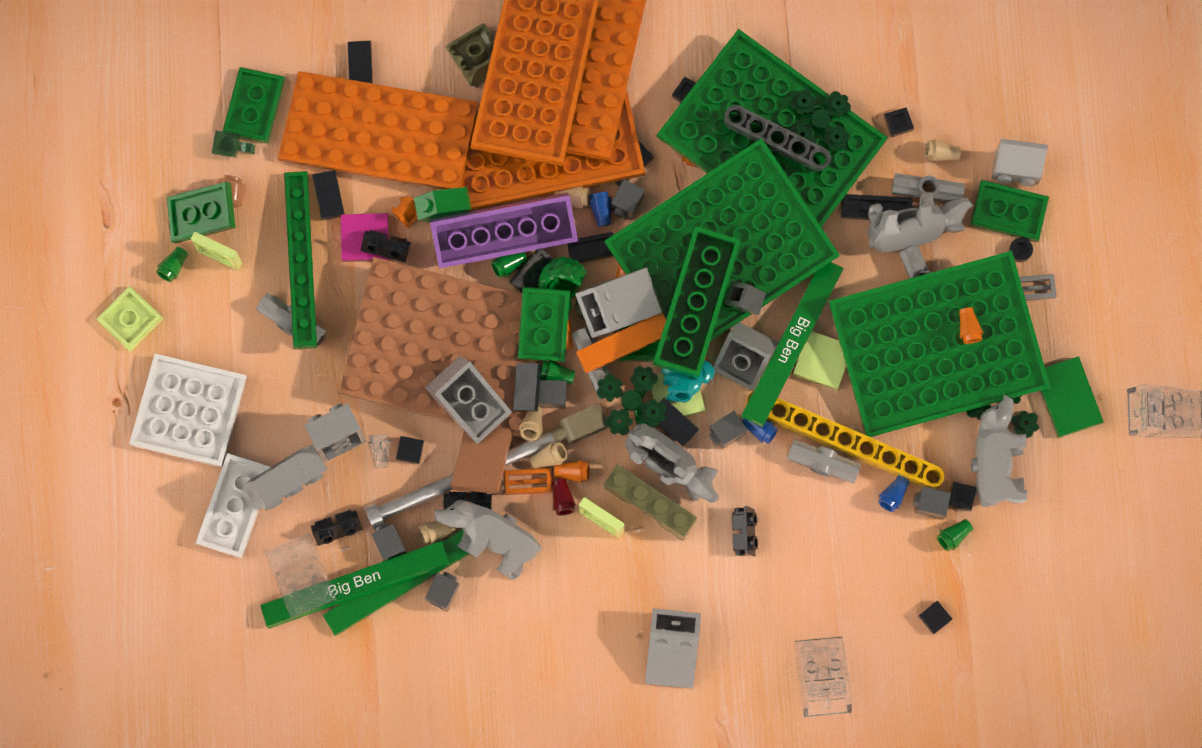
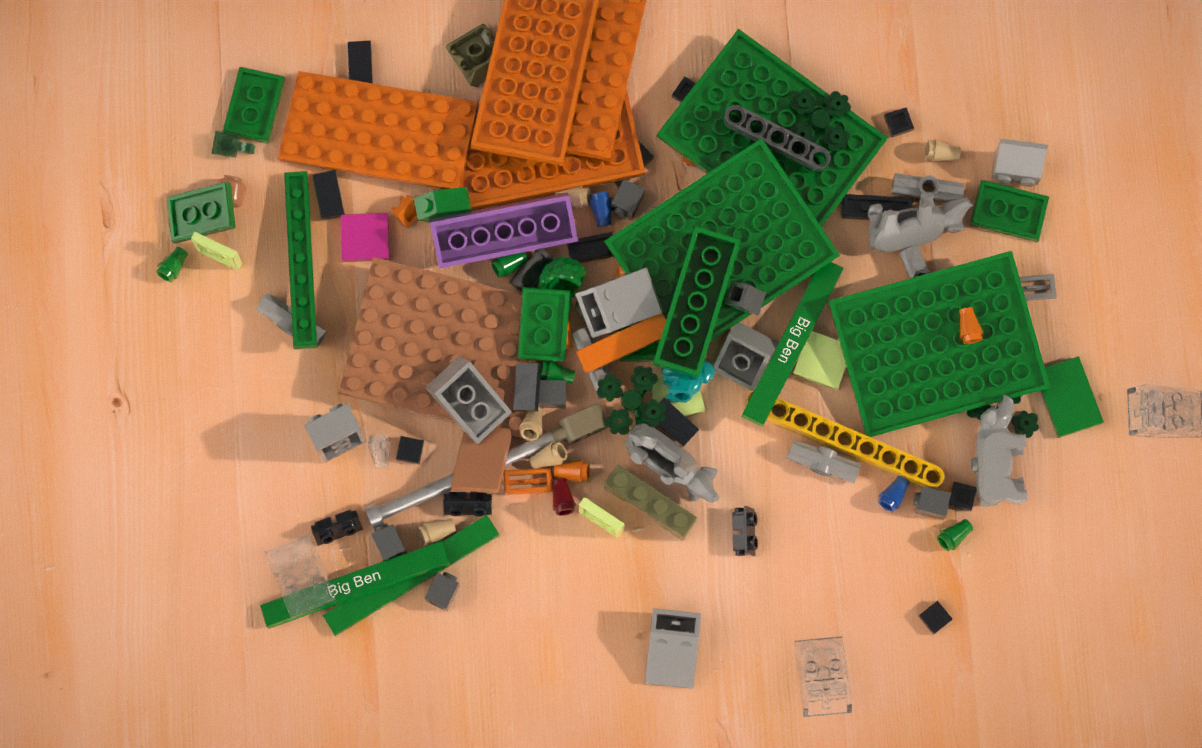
(129, 318): yellowish green tile -> none
(188, 410): white plate -> none
(231, 511): white plate -> none
(285, 478): light grey brick -> none
(376, 244): black hinge -> none
(492, 531): light grey animal -> none
(727, 430): dark grey brick -> none
(763, 434): blue cone -> none
(1021, 249): black tile -> none

